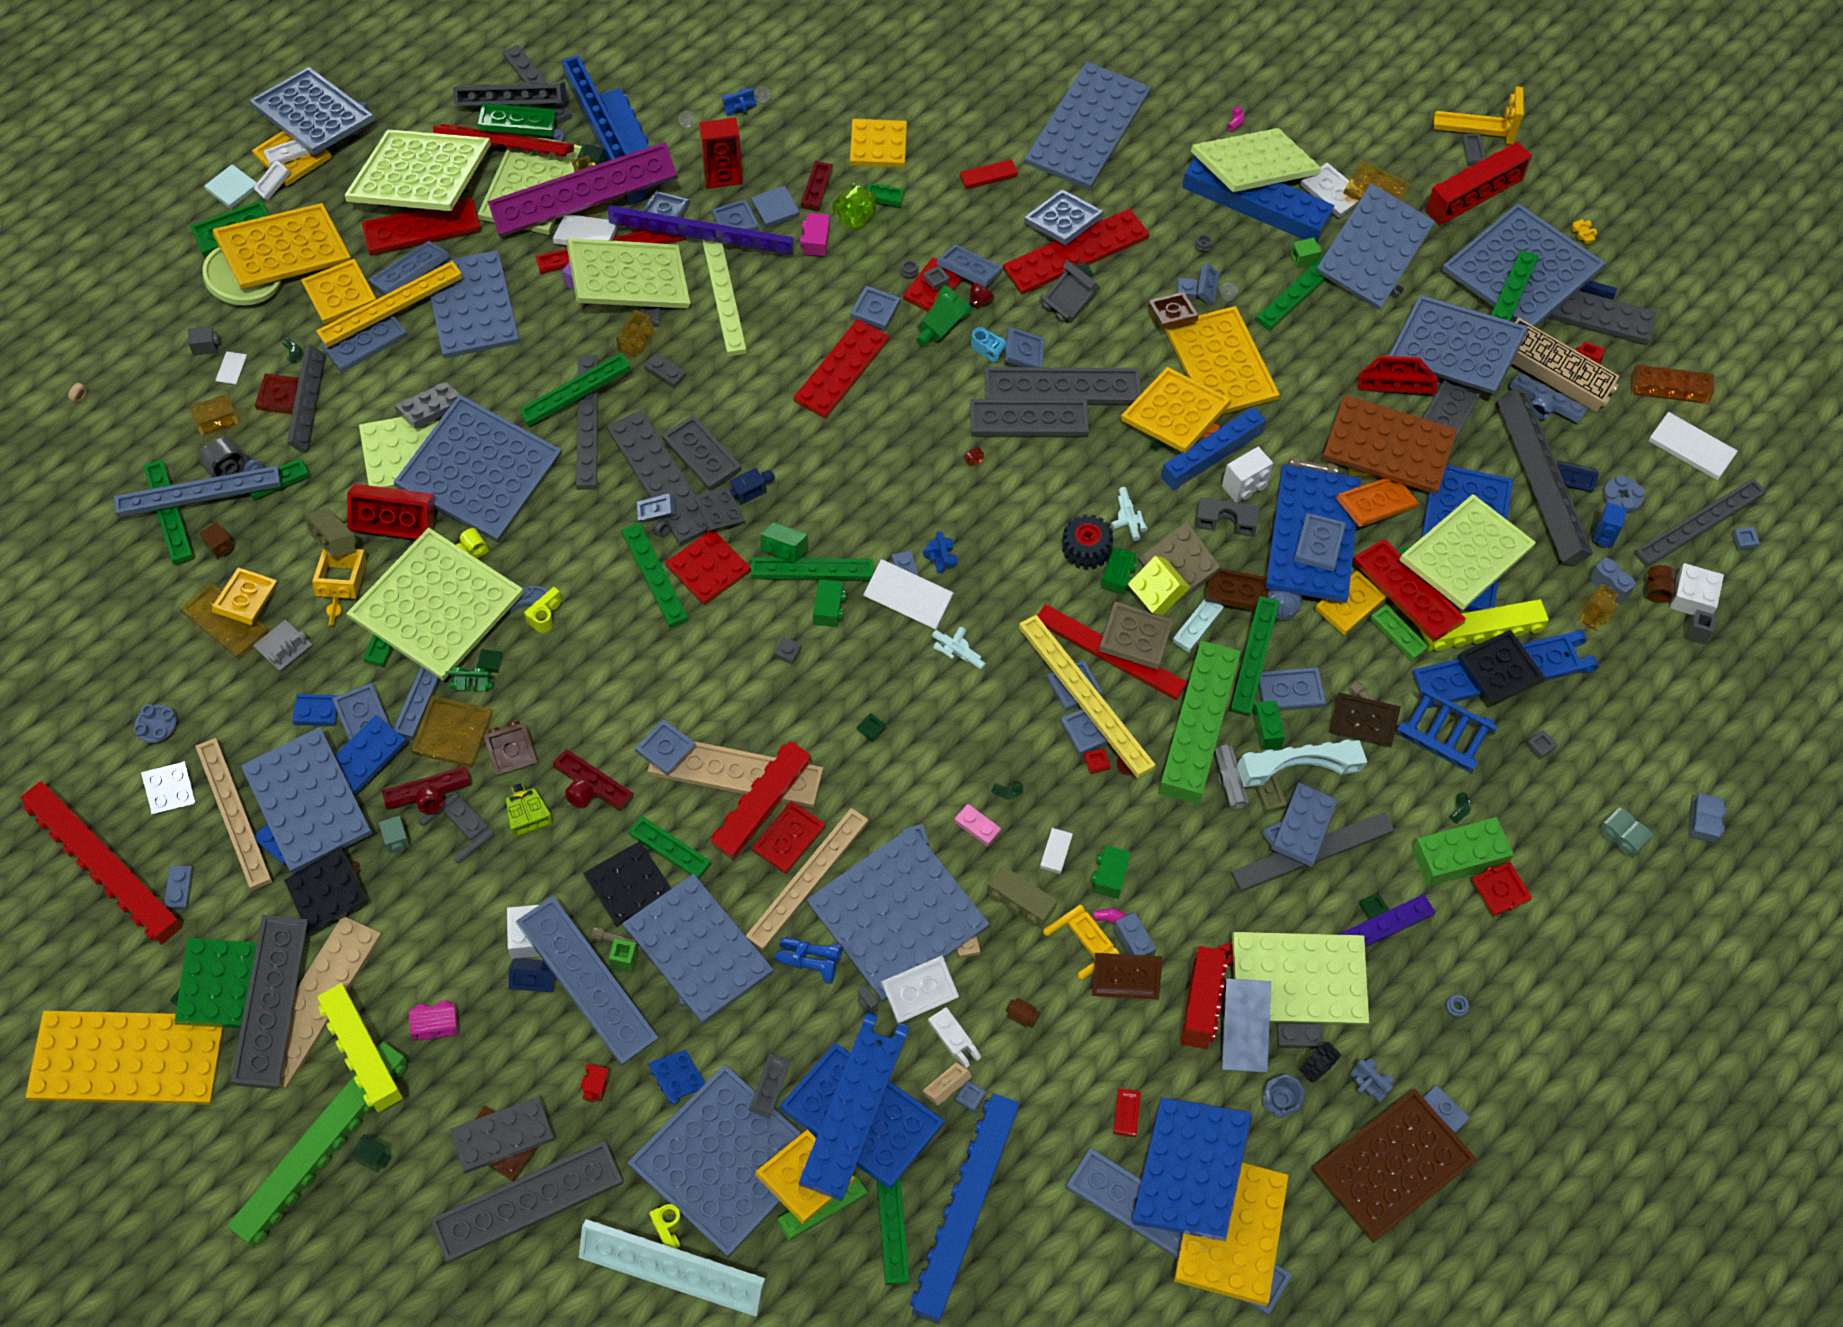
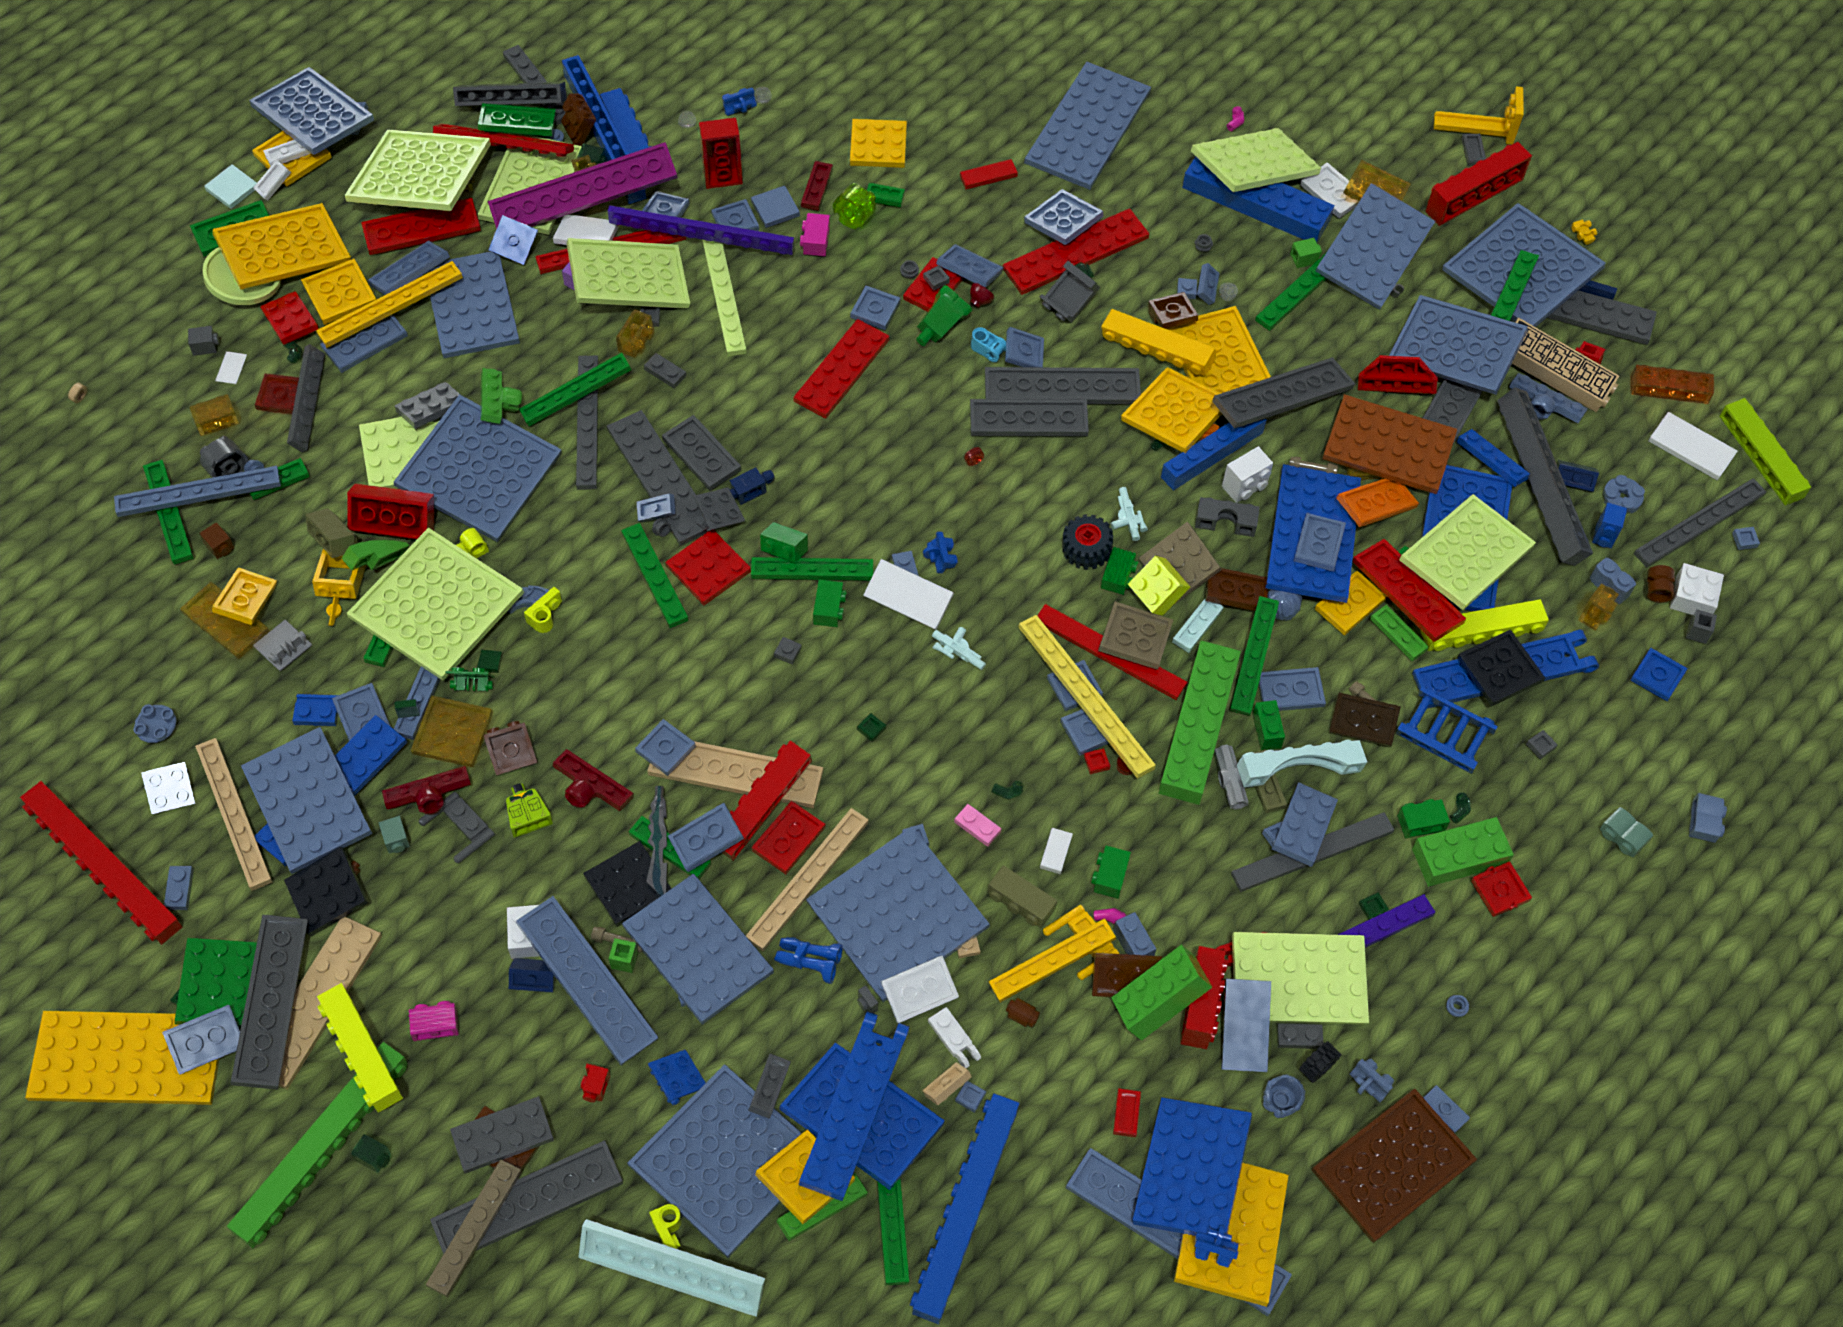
(203, 1039): none -> sand blue tile
(289, 317): none -> red plate
(374, 553): none -> bright green slope
(407, 708): none -> dark green tile
(473, 1228): none -> dark tan plate
(495, 397): none -> bright green plate
(513, 240): none -> plate
(577, 118): none -> reddish brown plate
(658, 840): none -> flat silver sword
(705, 837): none -> sand blue tile
(1052, 960): none -> yellow plate
(1158, 342): none -> yellow brick
(1161, 992): none -> bright green brick
(1218, 1243): none -> blue hips
(1283, 392): none -> dark grey plate
(1423, 818): none -> green brick
(1493, 457): none -> blue plate
(1659, 674): none -> blue plate
(1765, 451): none -> lime brick

